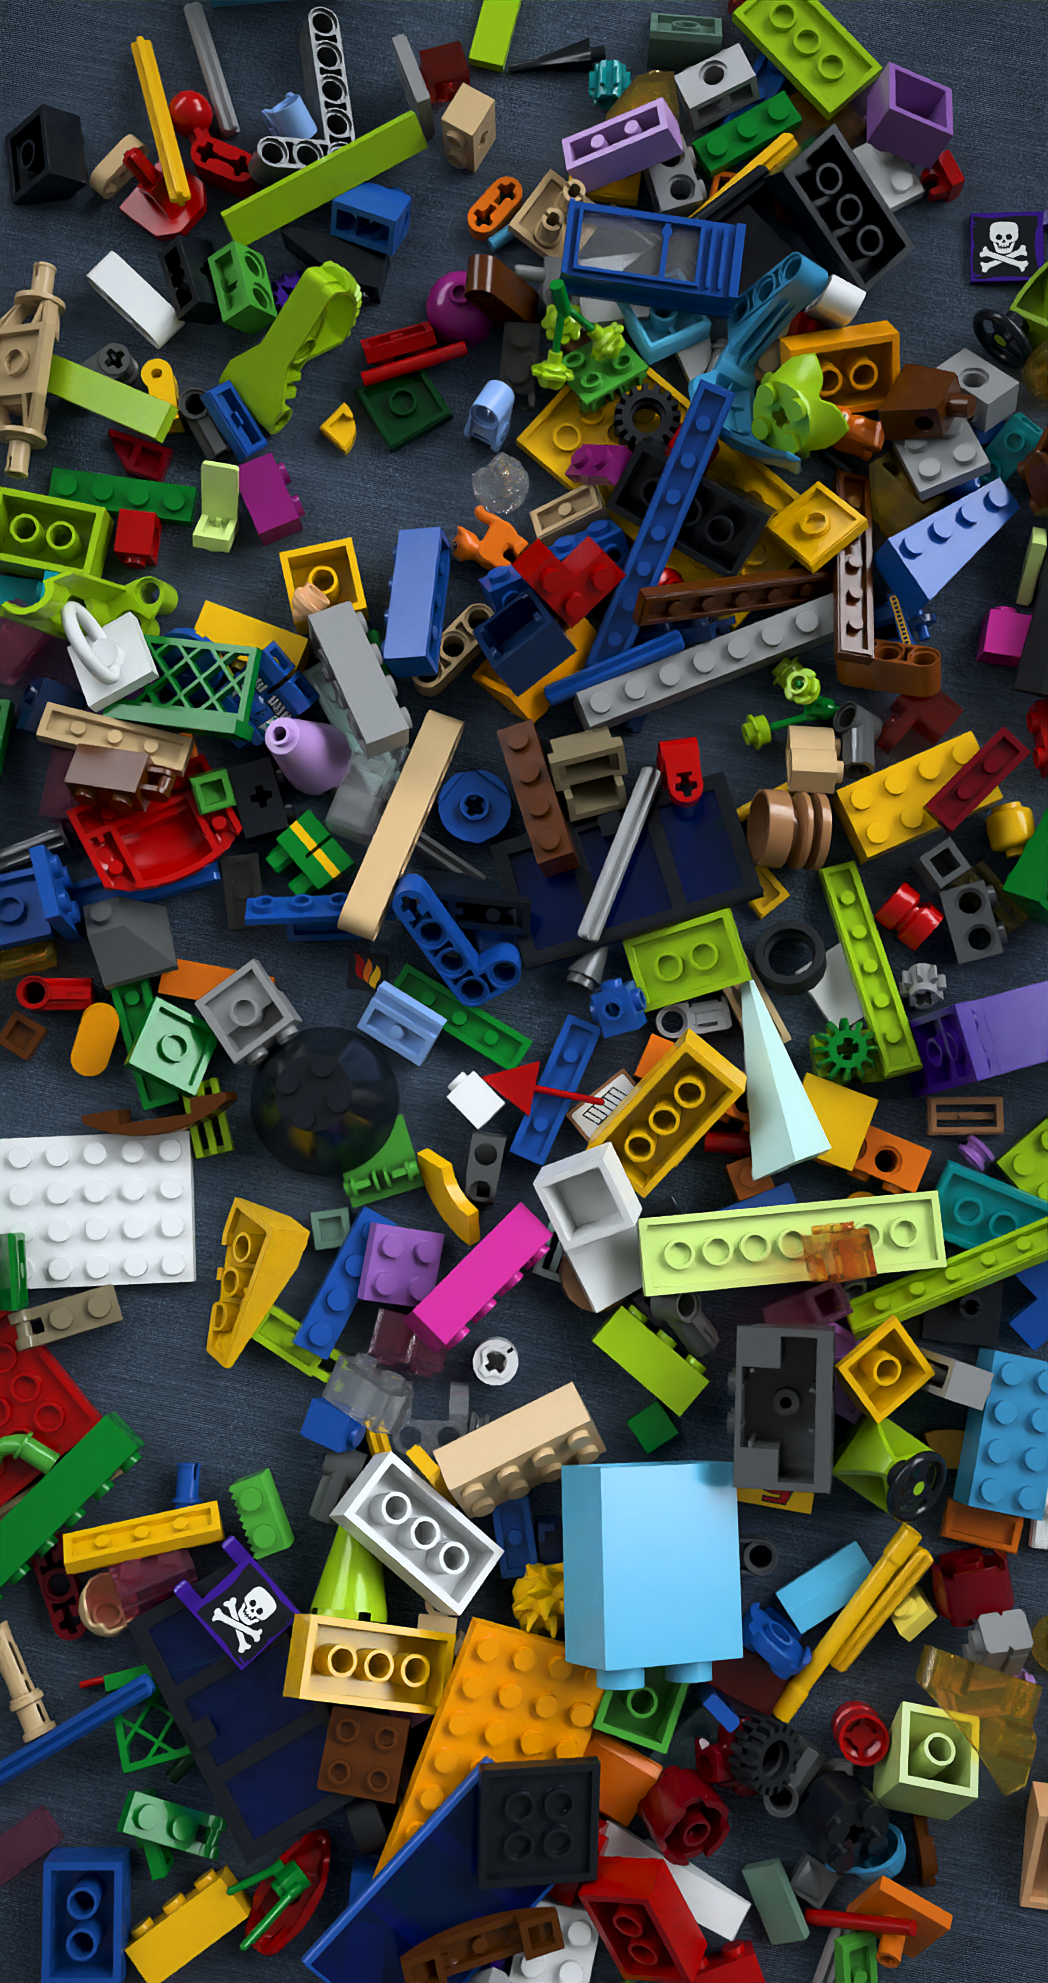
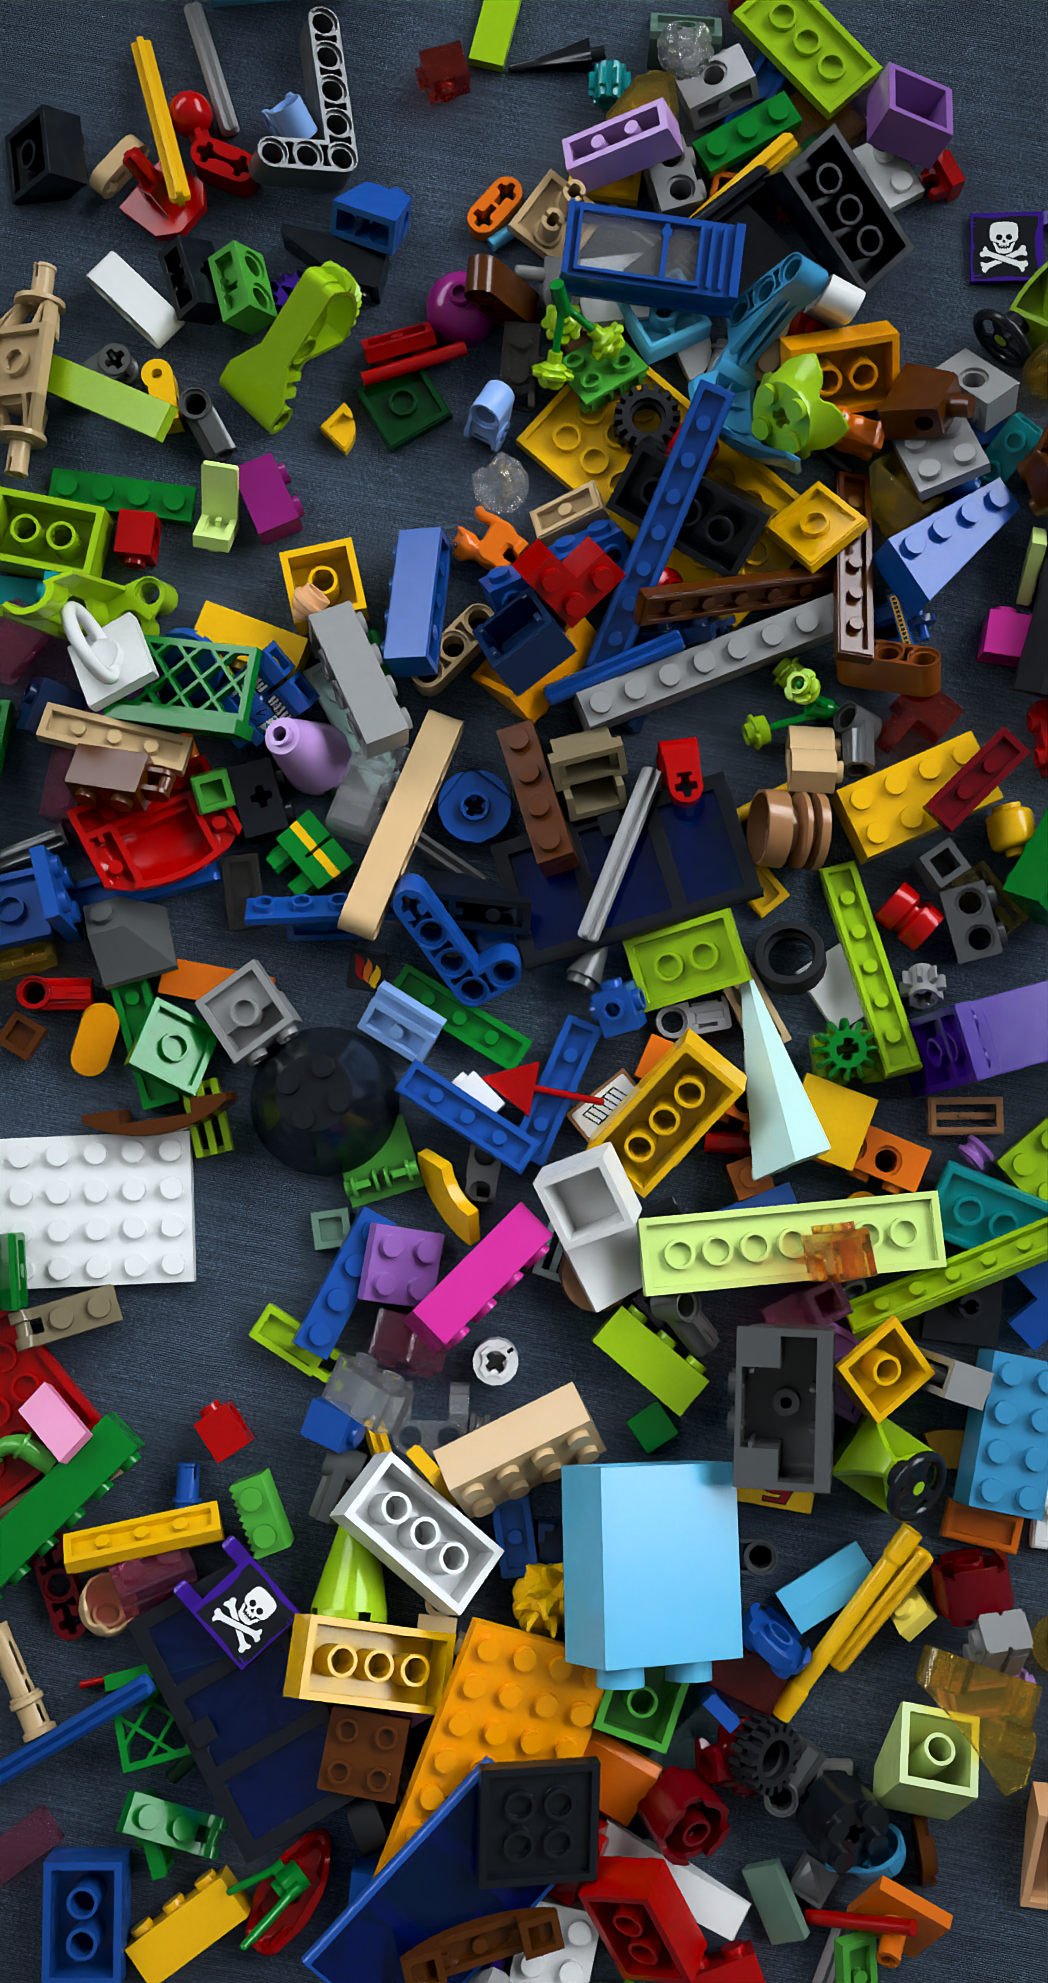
(55, 1423): none -> bright pink tile
(140, 457): dark red tile -> none
(223, 1429): none -> red brick
(234, 420): blue tile -> none
(259, 1262): yellow wedge -> none
(325, 179): lime tile -> none
(413, 84): light grey tile -> none
(467, 1116): none -> blue tile
(468, 128): tan brick -> none
(598, 464): magenta plate -> none
(685, 50): none -> clear piece
(860, 1733): red wheel -> none

